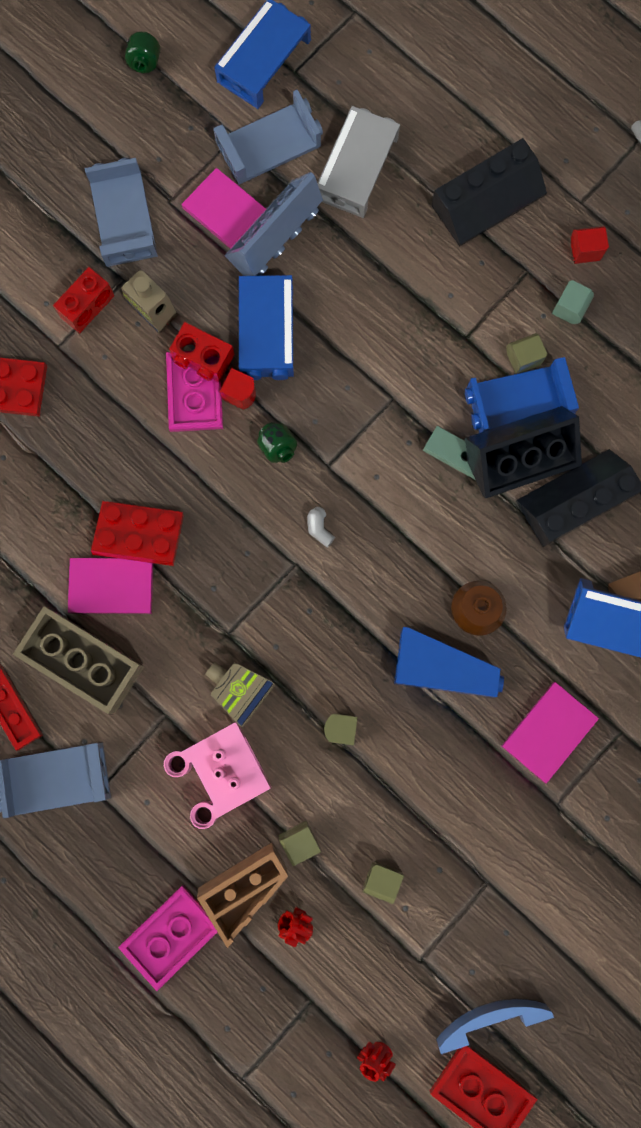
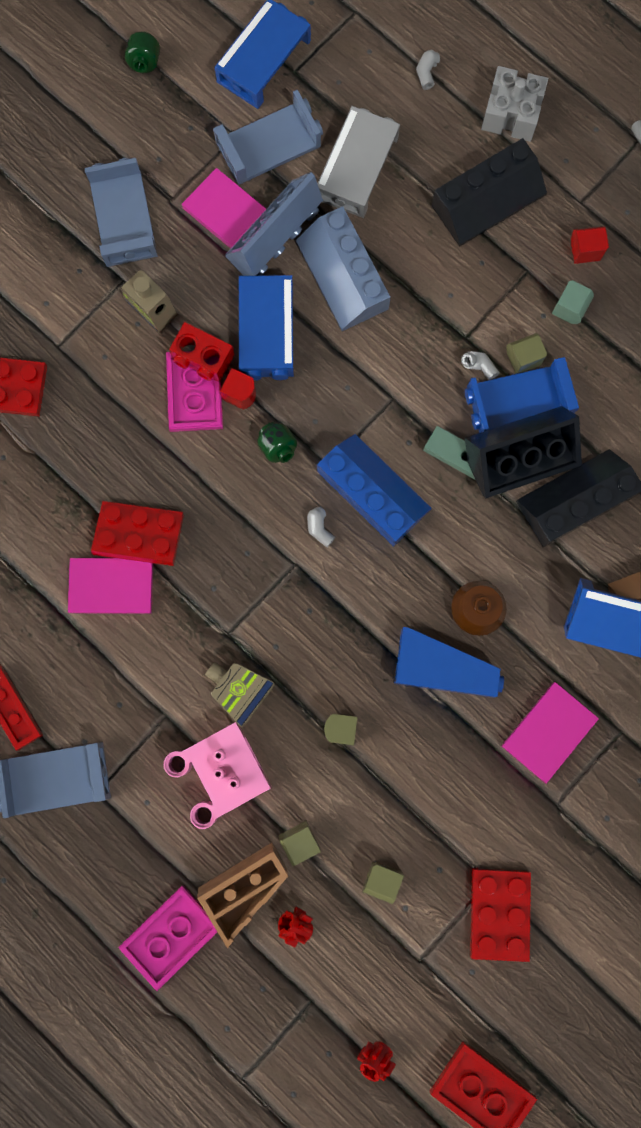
(78, 660): dark tan brick -> none
(84, 300): red brick -> none
(343, 269): none -> sand blue slope
(373, 489): none -> blue slope
(428, 60): none -> light grey arm
(455, 1034): medium blue slope -> none
(480, 361): none -> light grey arm
(500, 915): none -> red plate
(514, 103): none -> light grey brick

